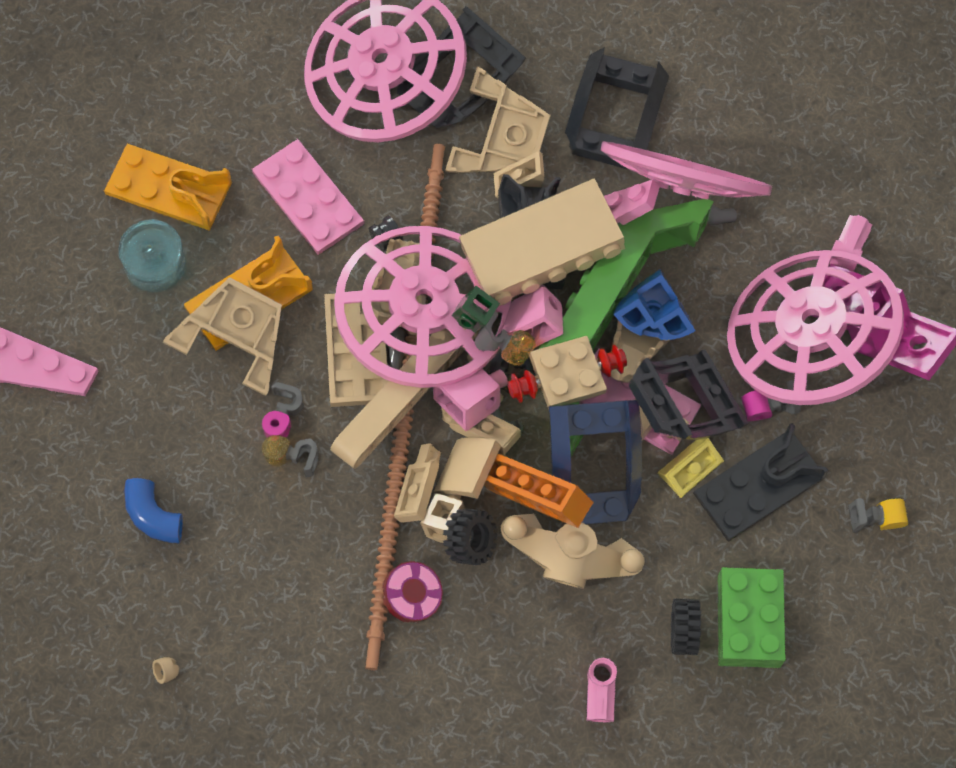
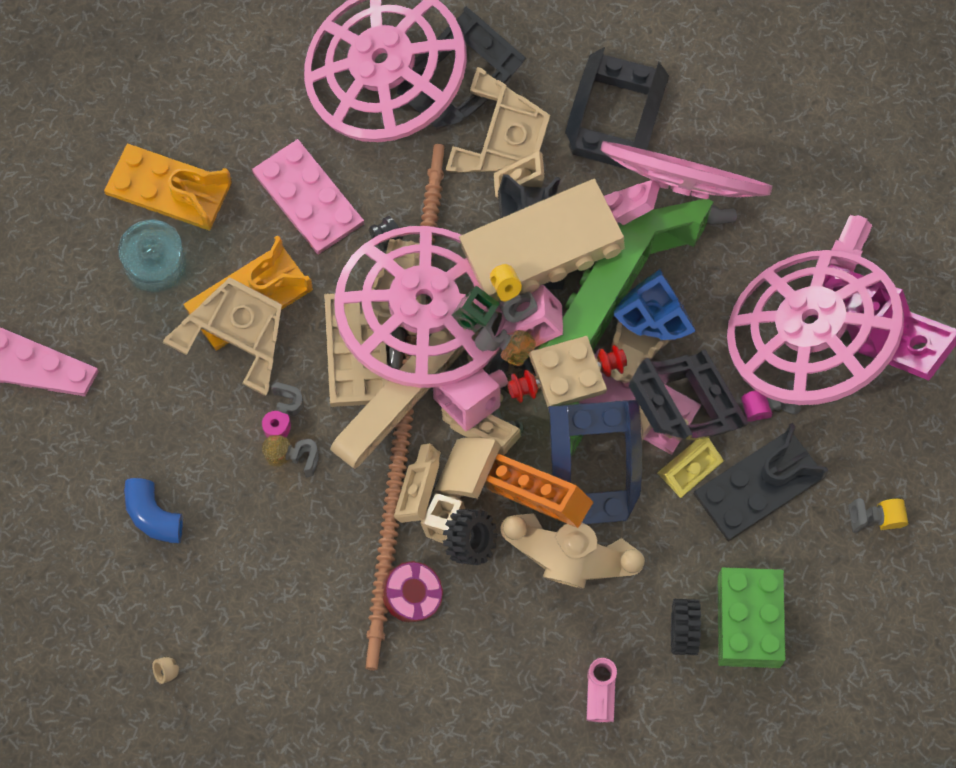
(508, 289): none -> leg

